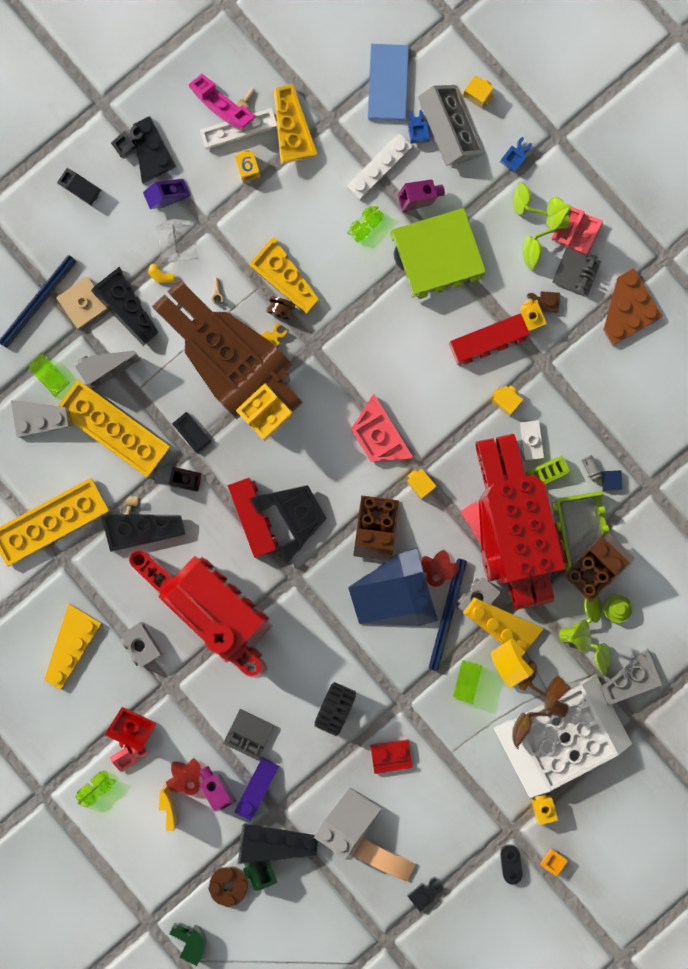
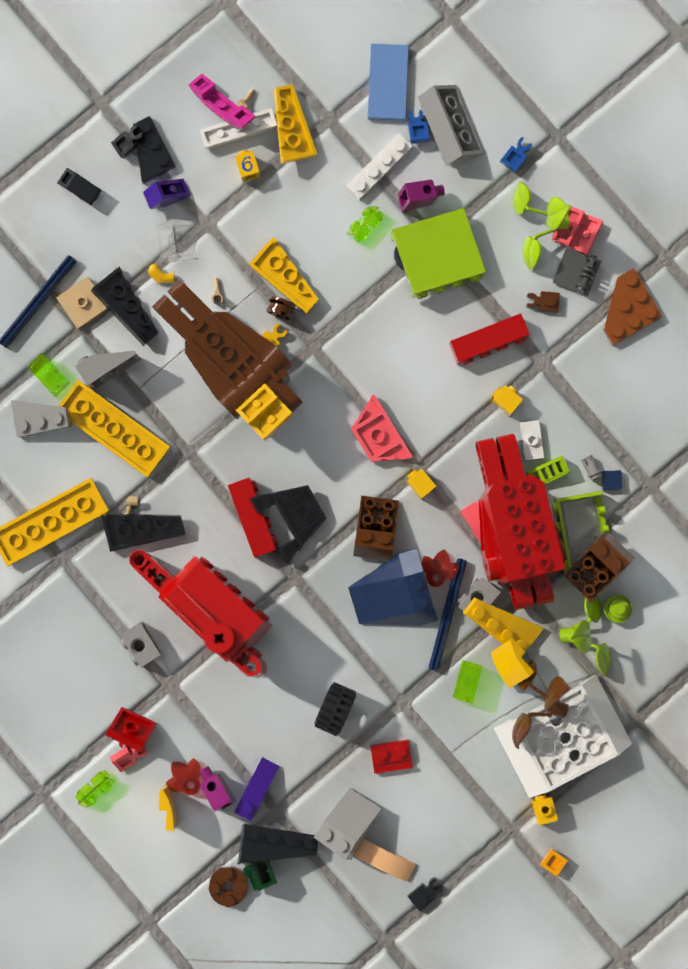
(72, 641): yellow wing -> none
(178, 478): black slope -> none
(191, 432): black tile -> none
(194, 940): dark green brick -> none
(248, 734): dark grey hinge -> none
(479, 91): yellow brick -> none
(511, 864): black plate -> none
(532, 314): yellow brick -> none
(632, 680): light grey wing -> none

